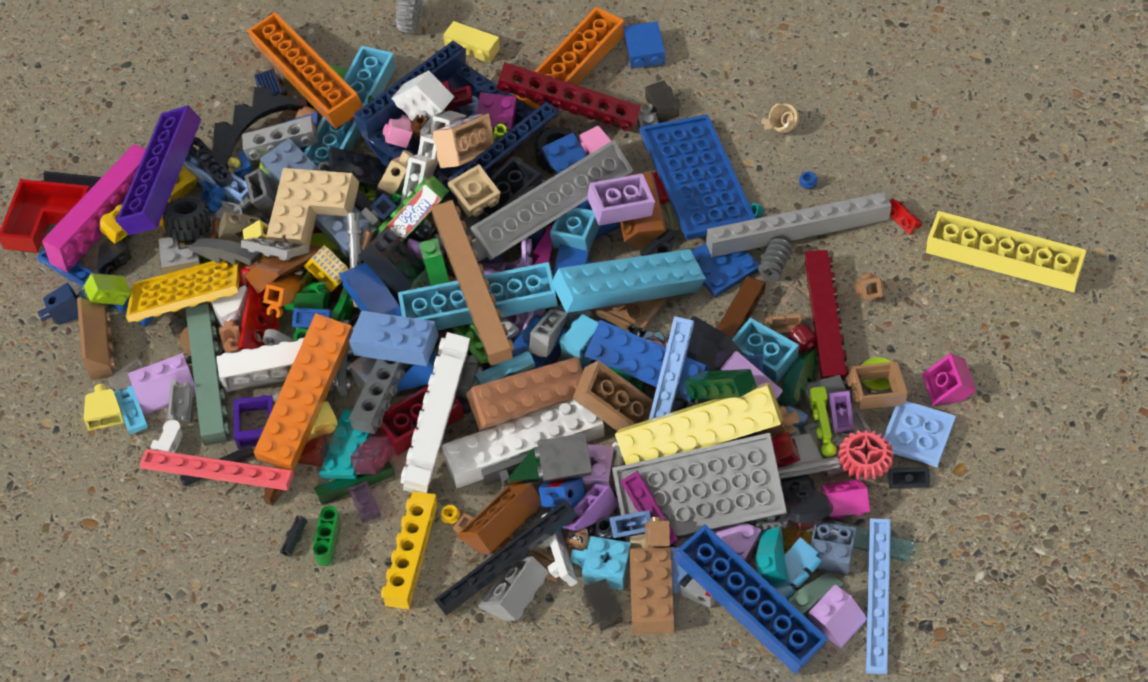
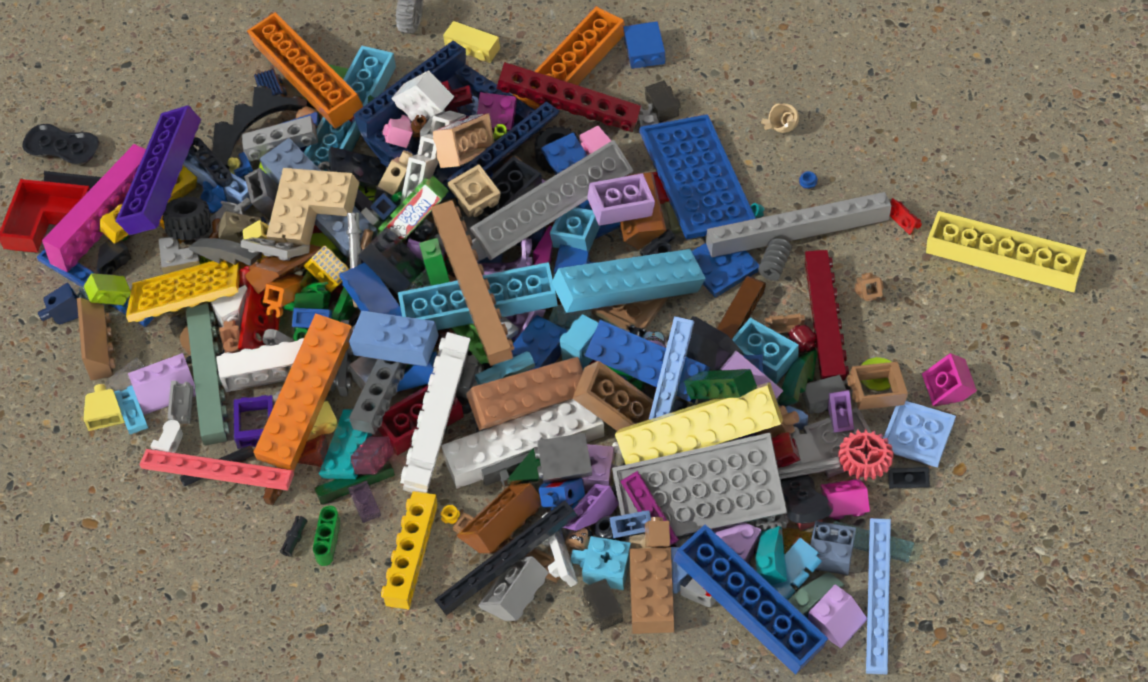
(51, 141): none -> black plate
(546, 332): light grey slope -> none
(818, 403): lime plate -> none

